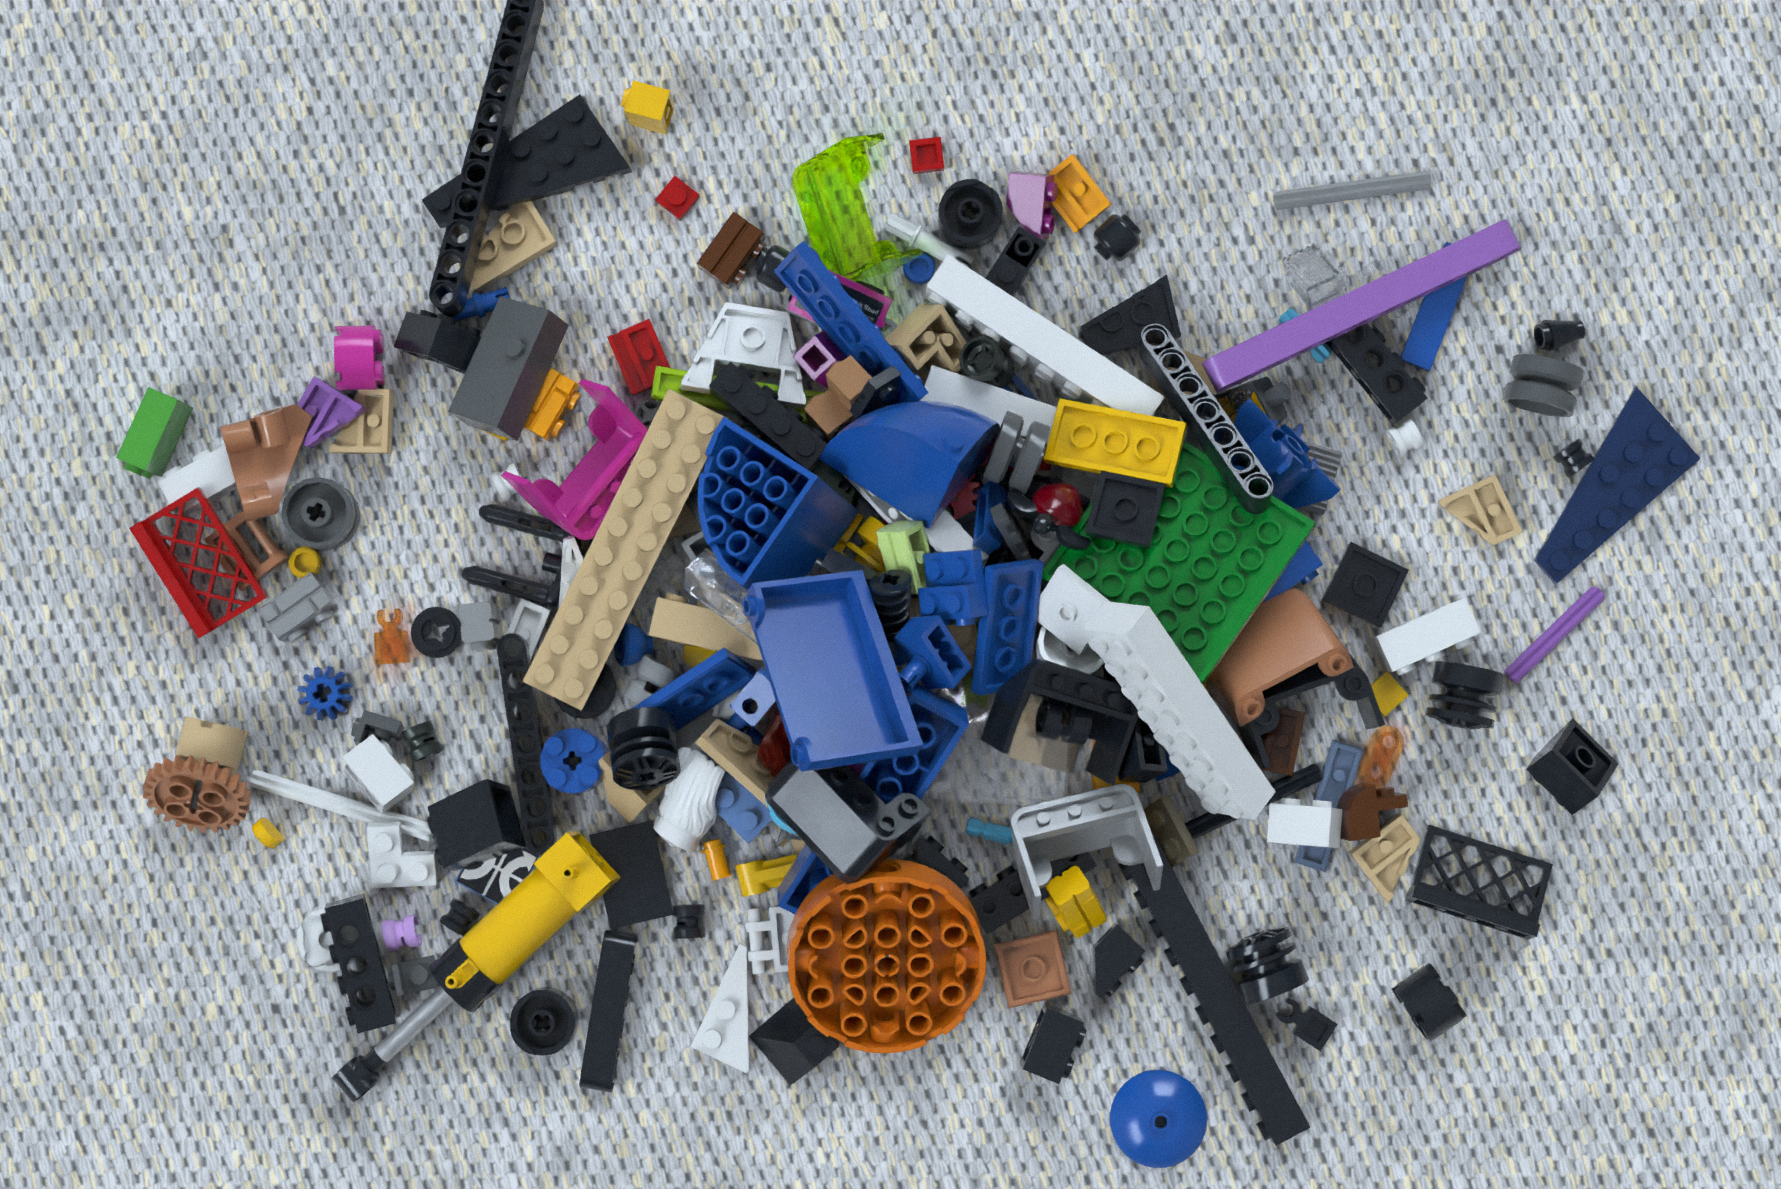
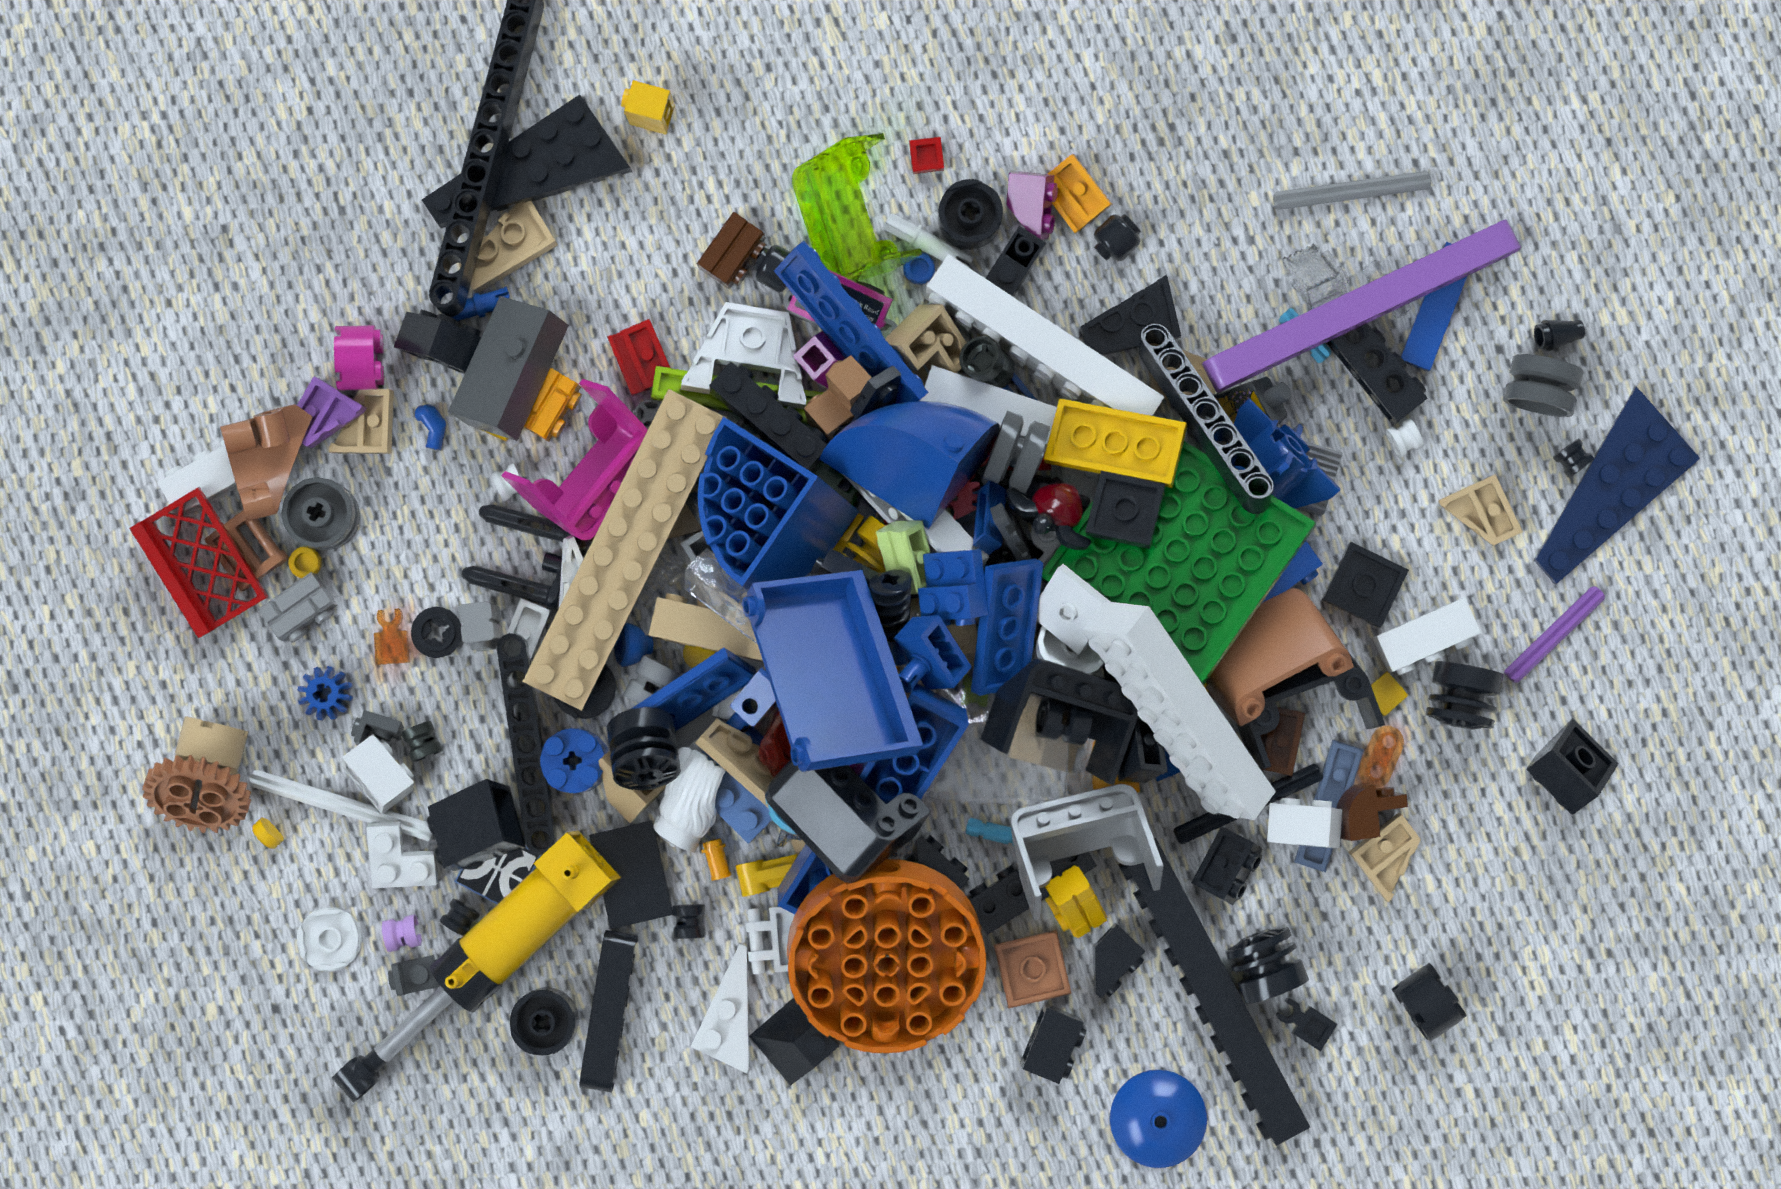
(154, 434): bright green brick -> none
(381, 1010): black brick -> none
(434, 423): none -> blue arm
(677, 198): red plate -> none
(1170, 831): dark tan plate -> none
(1228, 866): none -> black bracket
(1479, 910): black fence -> none

